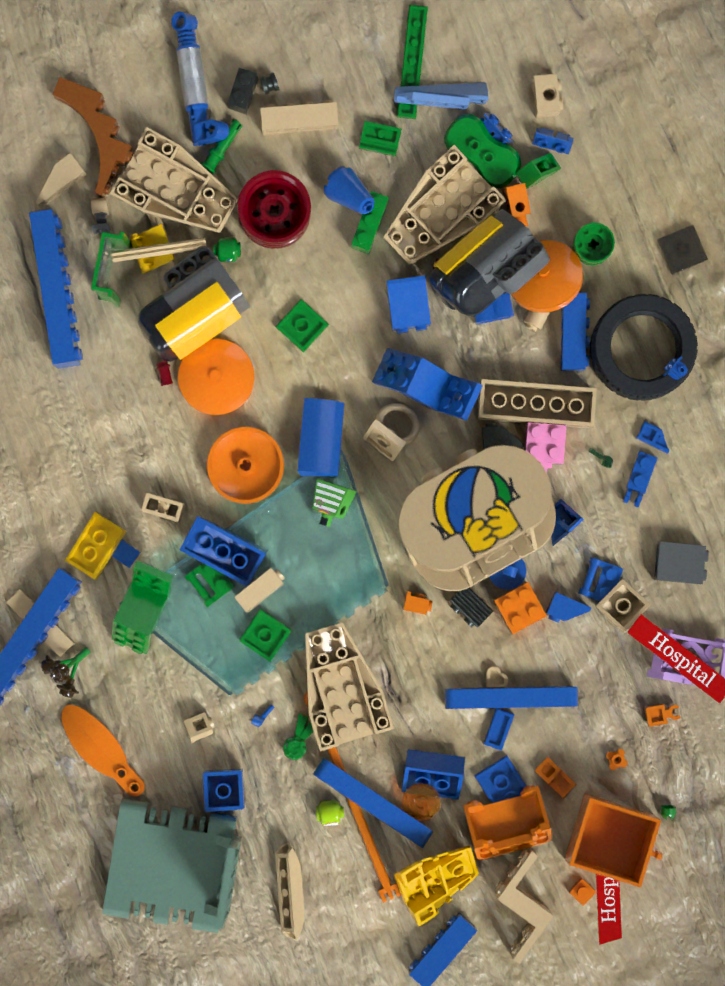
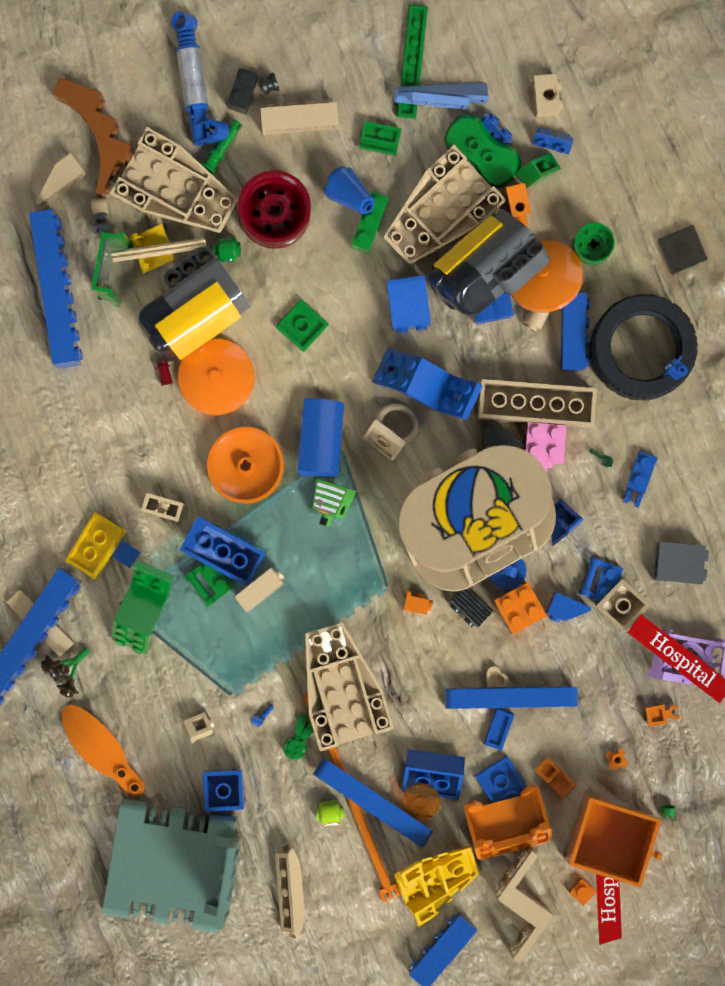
(265, 635): green tile -> none
(652, 436): blue tile -> none

